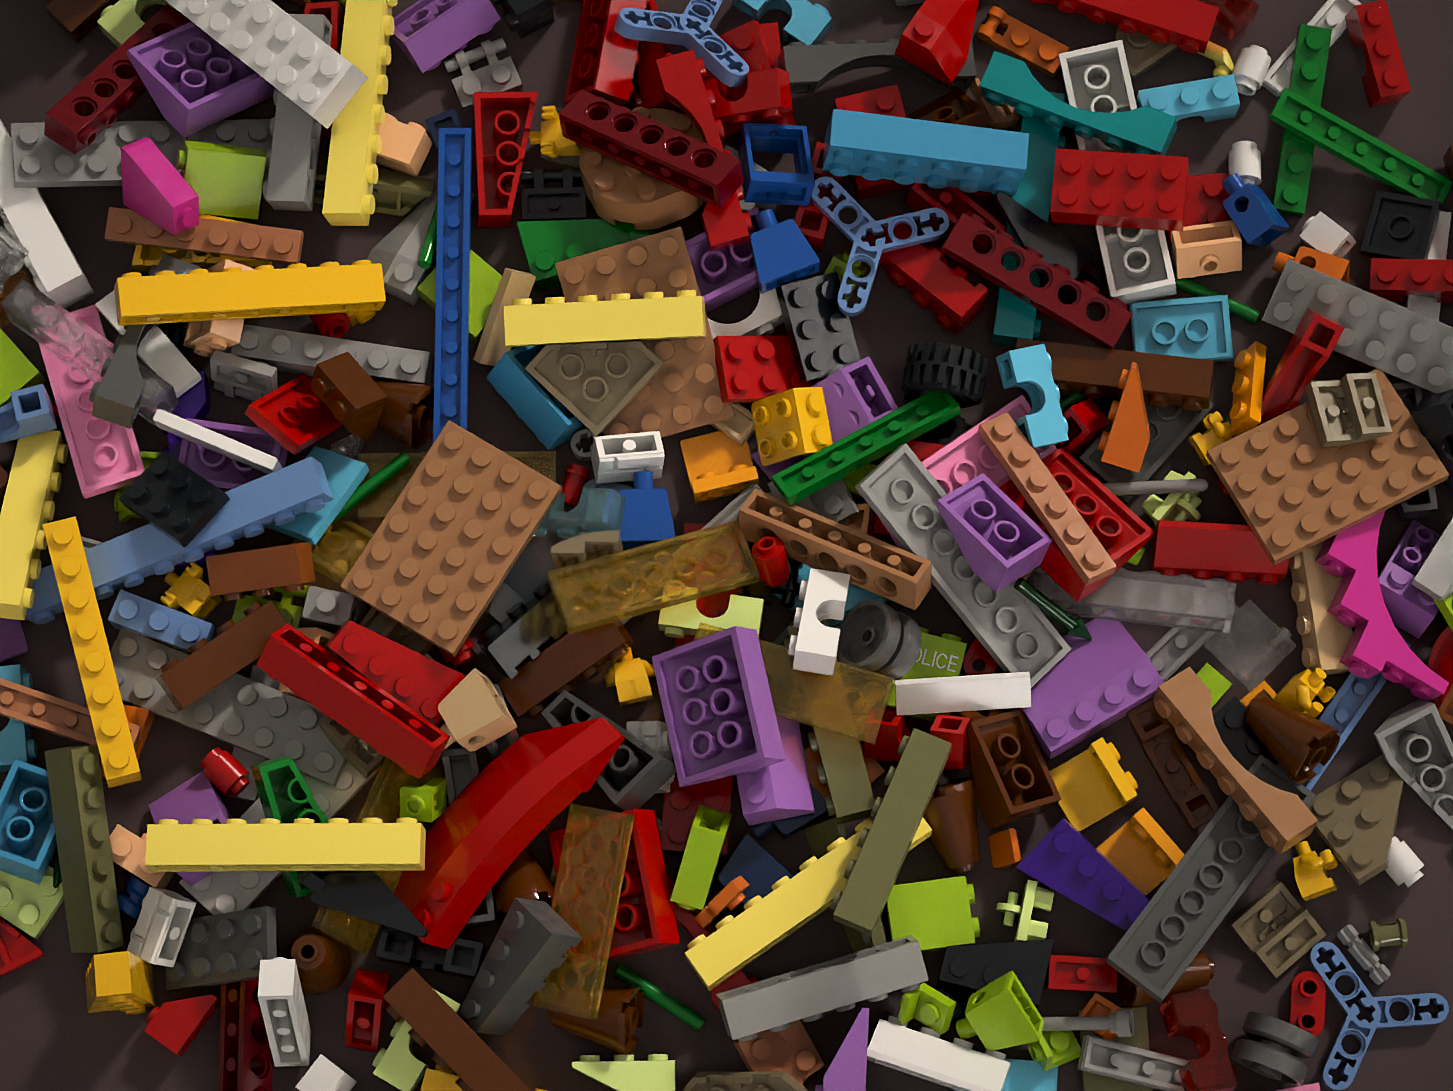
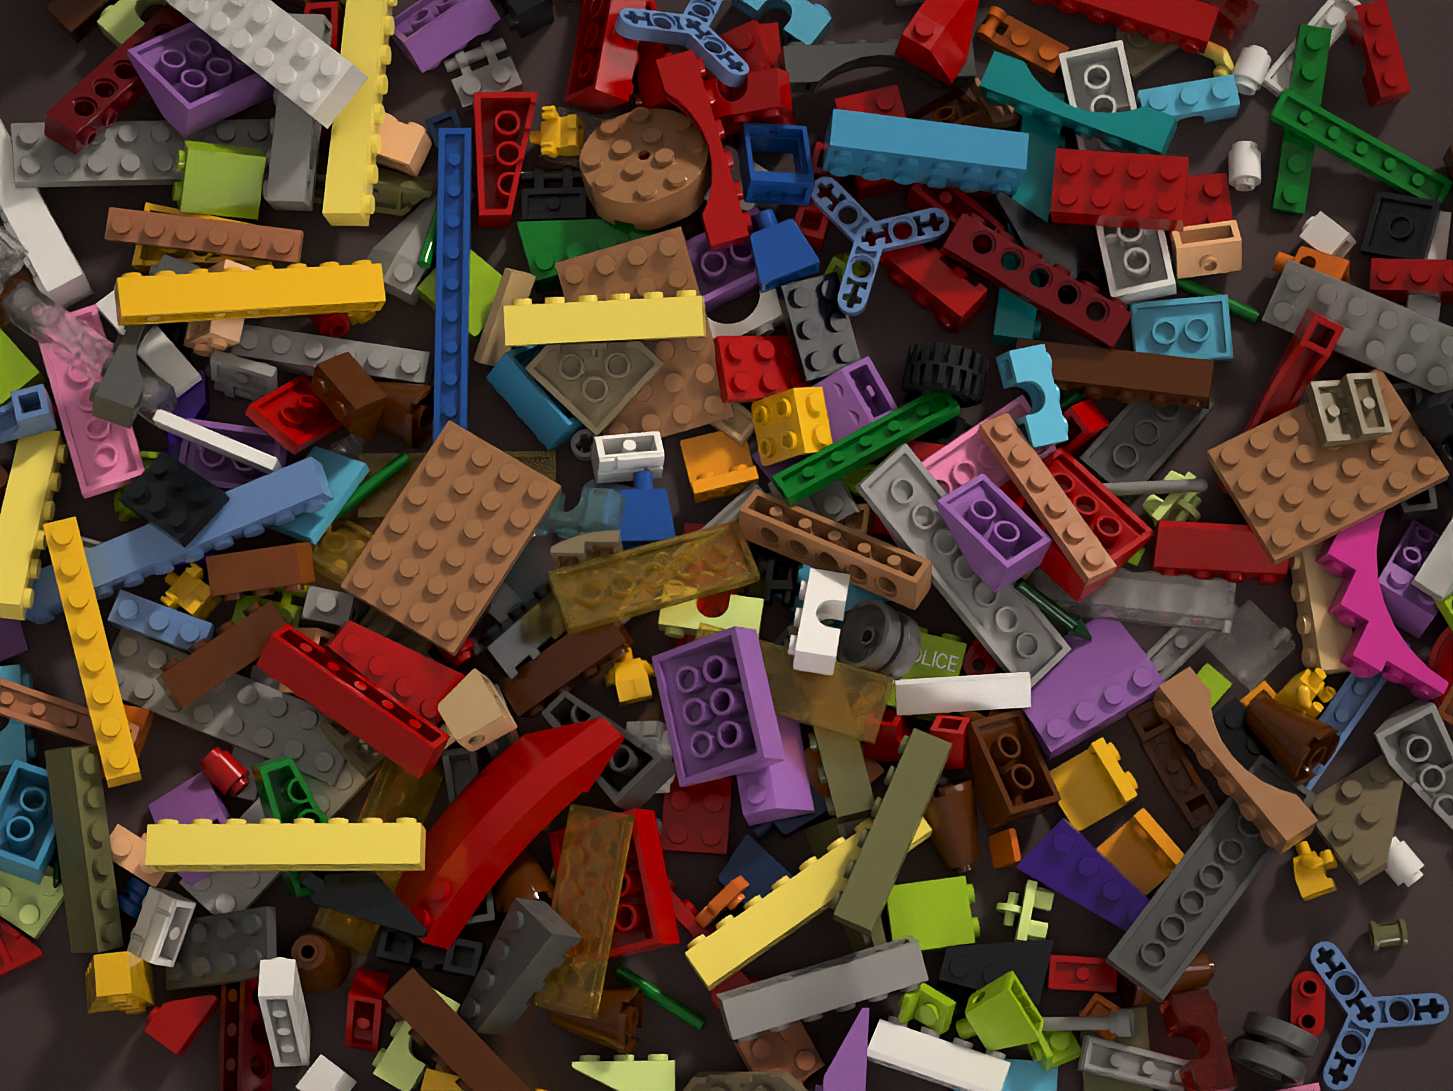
(156, 188): dark pink slope -> none
(423, 802): lime bracket -> none
(573, 483): red pin -> none
(651, 148): dark red brick -> none
(700, 858): lime brick -> none
(771, 561): red brick -> none
(1130, 430): orange slope -> none
(1215, 434): yellow piece -> none
(1248, 388): light orange plate -> none
(1258, 223): blue torso -> none
(1276, 929): dark tan slope -> none
(1363, 954): light grey axle -> none

